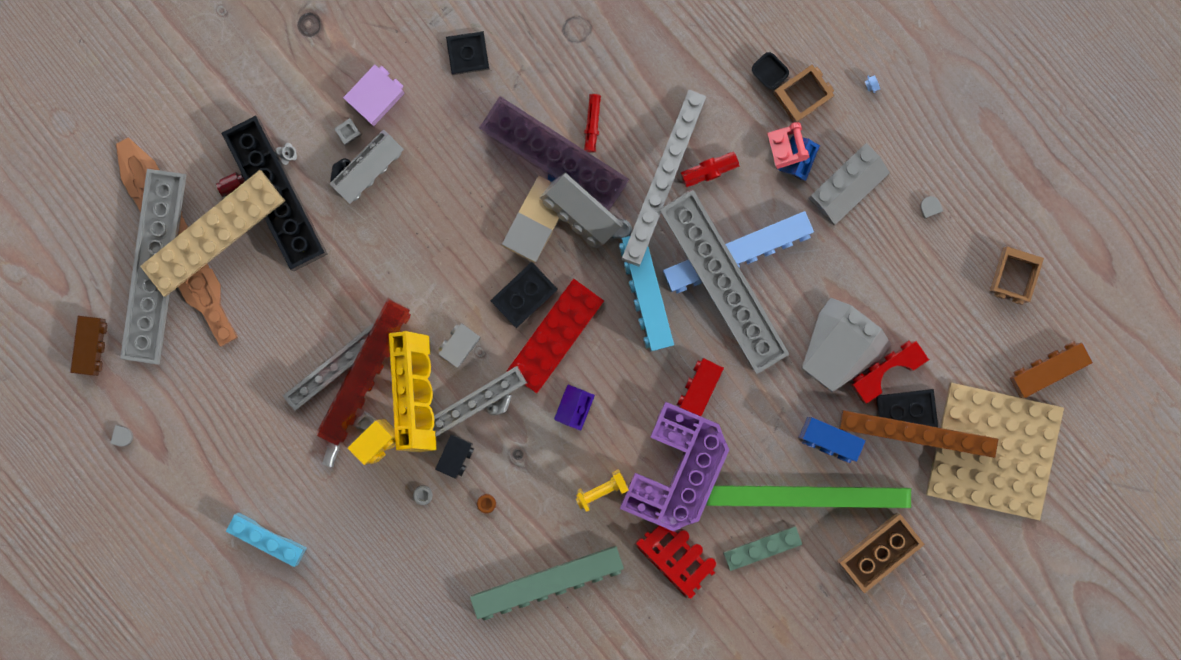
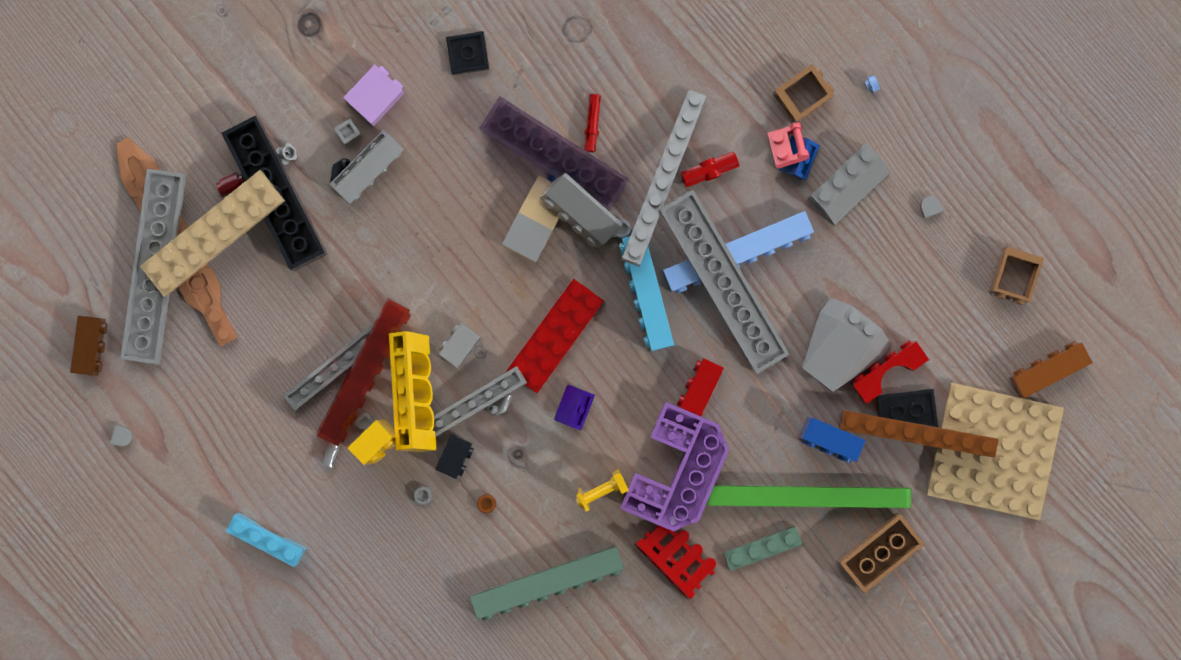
(524, 295): black plate -> none
(770, 71): black piece -> none

